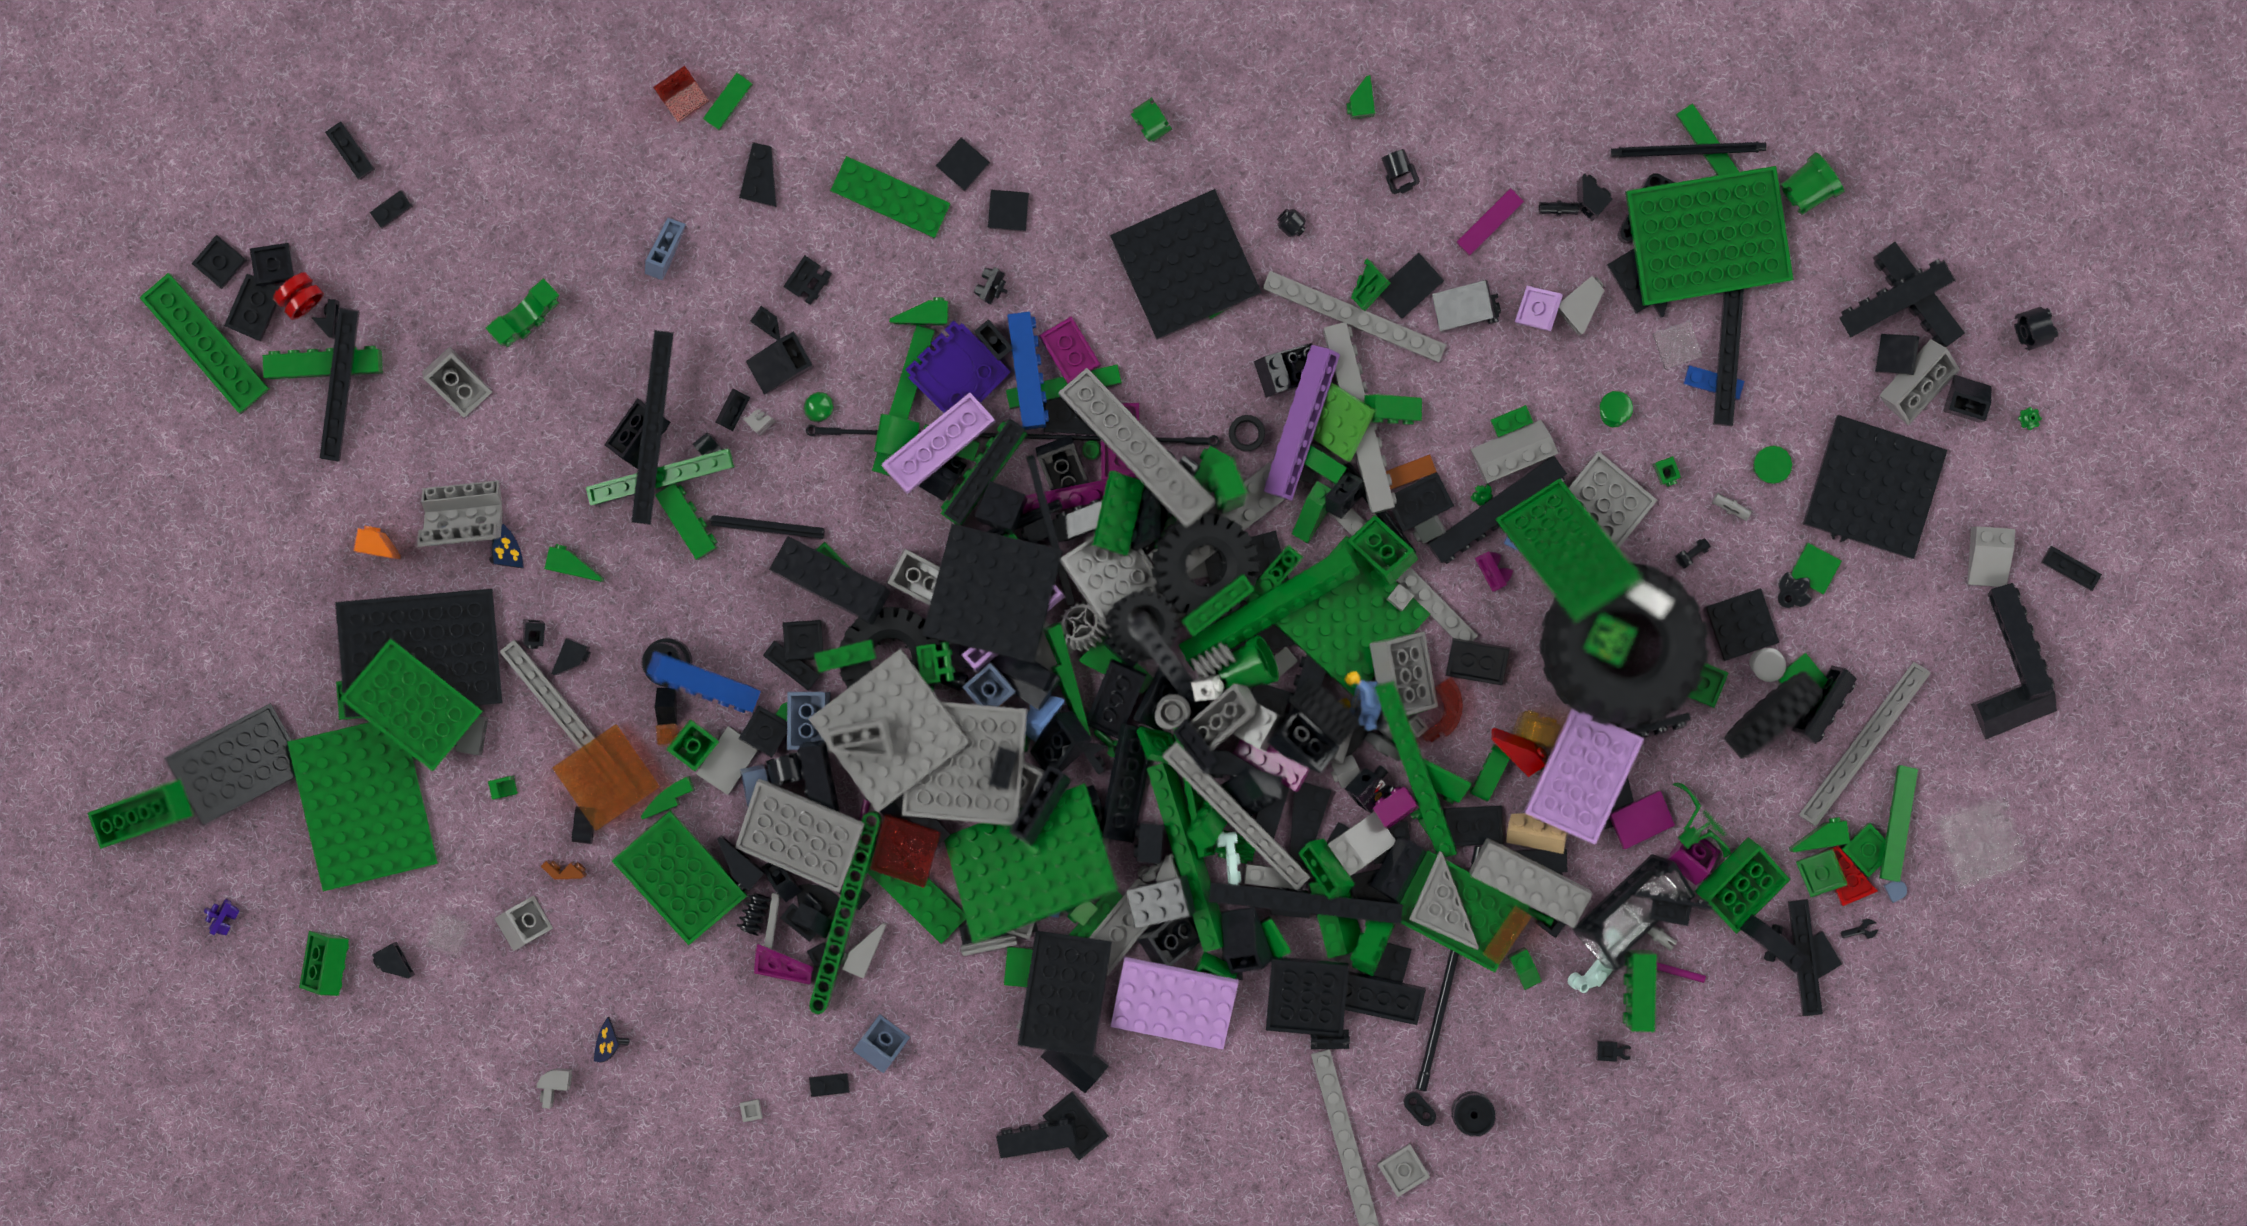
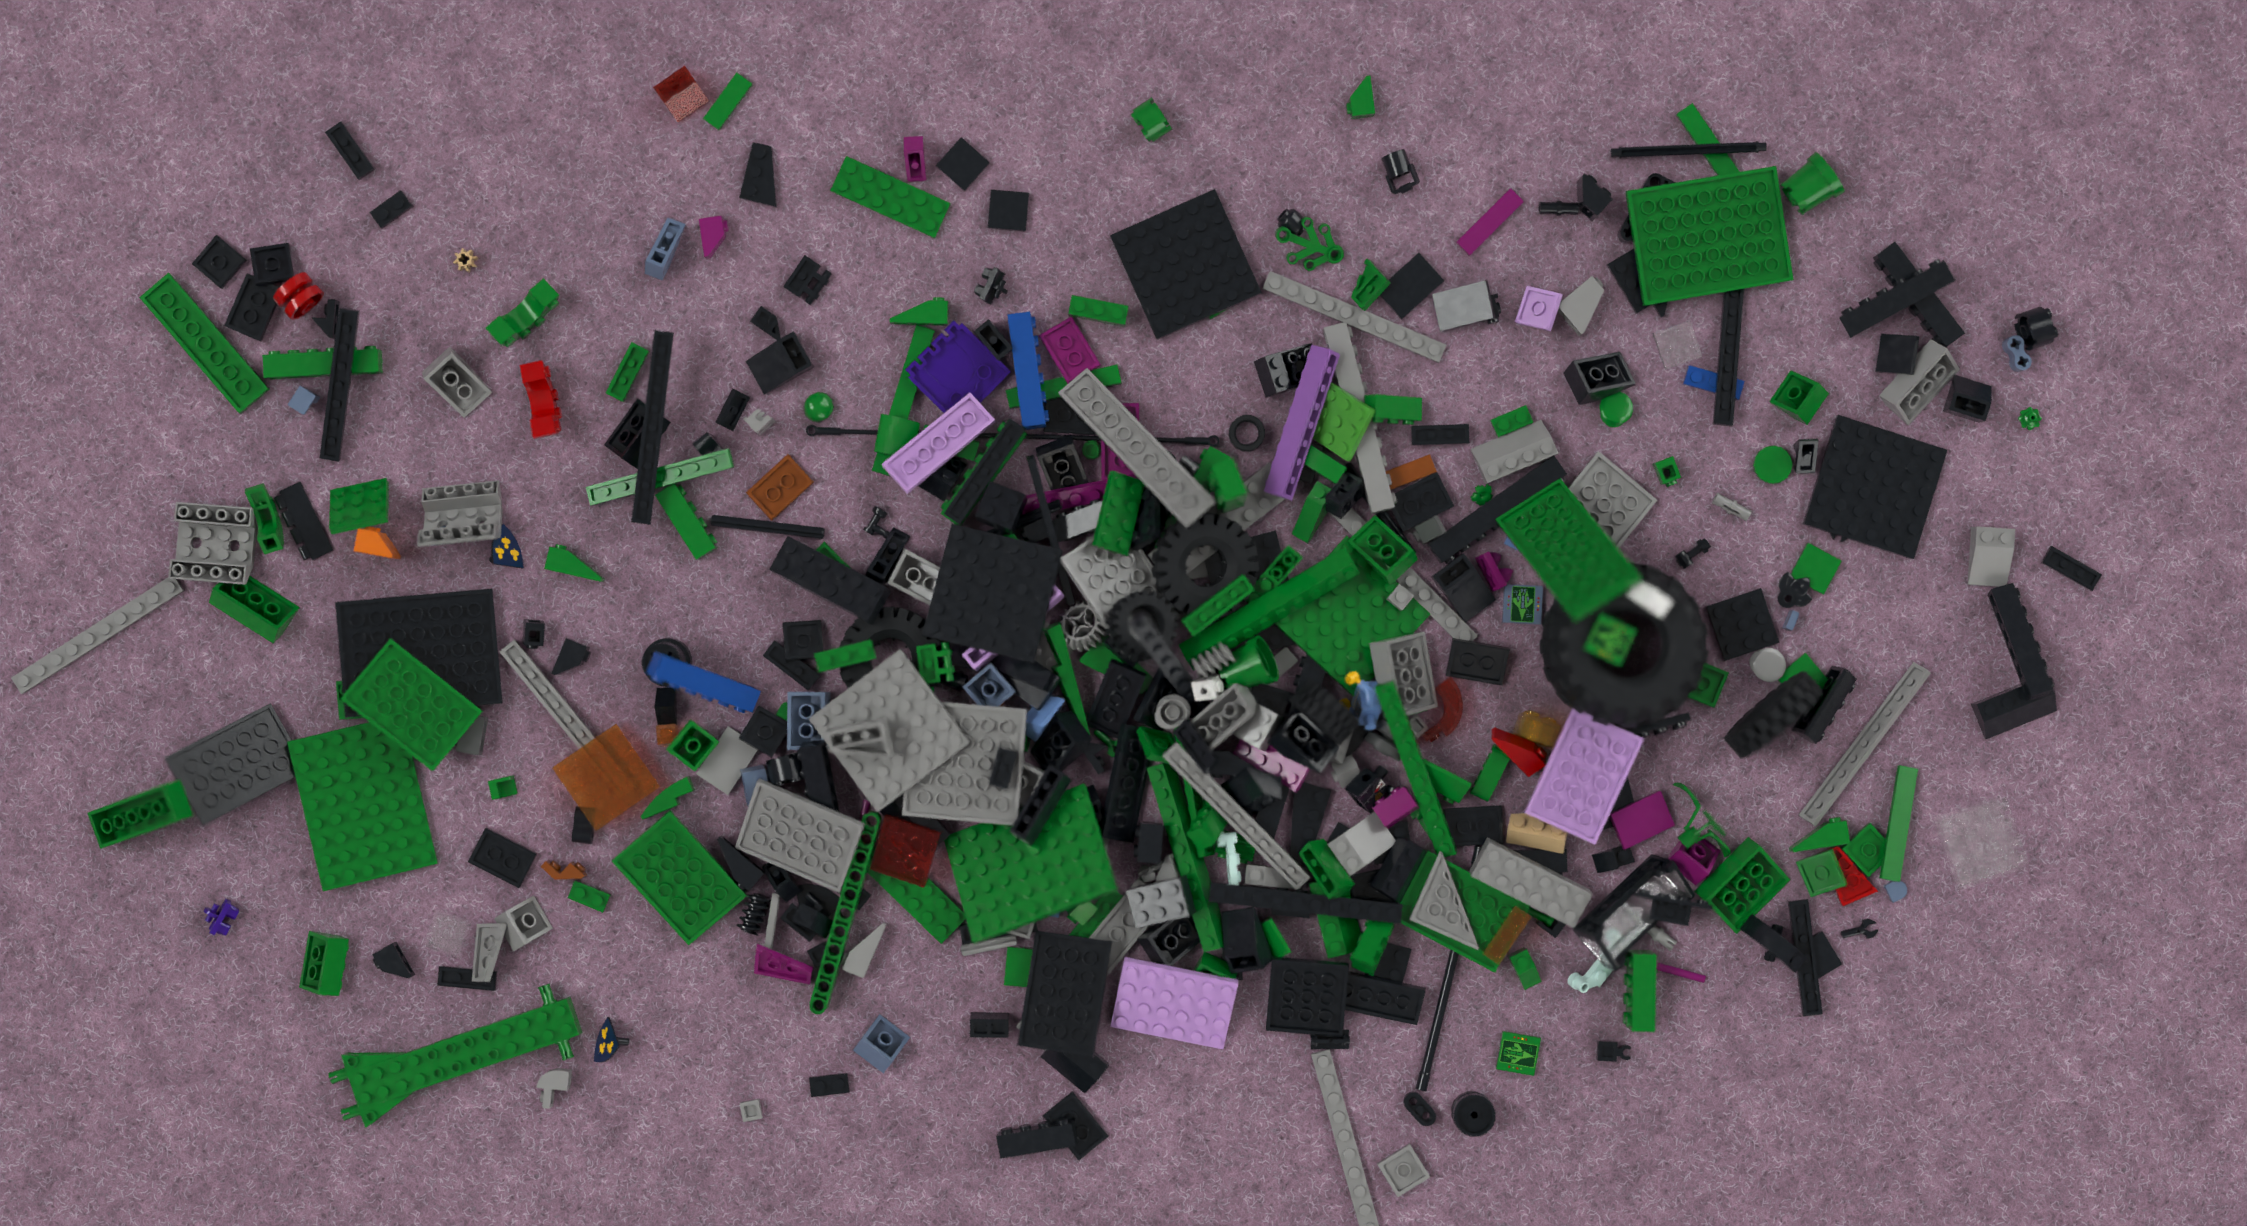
(97, 634): none -> light grey plate
(217, 529): none -> light grey slope
(255, 607): none -> green slope
(269, 525): none -> green arch
(303, 400): none -> sand blue panel
(307, 524): none -> black windscreen
(359, 506): none -> green plate
(390, 1077): none -> green brick
(461, 256): none -> tan gear
(463, 979): none -> black tile
(487, 946): none -> light grey wing
(502, 857): none -> black tile
(542, 399): none -> red brick
(589, 896): none -> green plate
(627, 372): none -> green plate
(713, 233): none -> magenta slope
(779, 487): none -> dark orange tile
(872, 527): none -> black piece
(887, 556): none -> black slope
(914, 158): none -> magenta slope
(989, 1025): none -> black hinge
(1098, 311): none -> green brick
(1312, 245): none -> green plant
(1440, 434): none -> black plate
(1463, 587): none -> black slope
(1518, 1053): none -> tile
(1522, 604): none -> tile
(1598, 377): none -> black slope
(1612, 859): none -> black slope
(1790, 620): none -> sand blue tile
(1799, 397): none -> green slope
(1806, 455): none -> black slope
(2016, 353): none -> sand blue axle

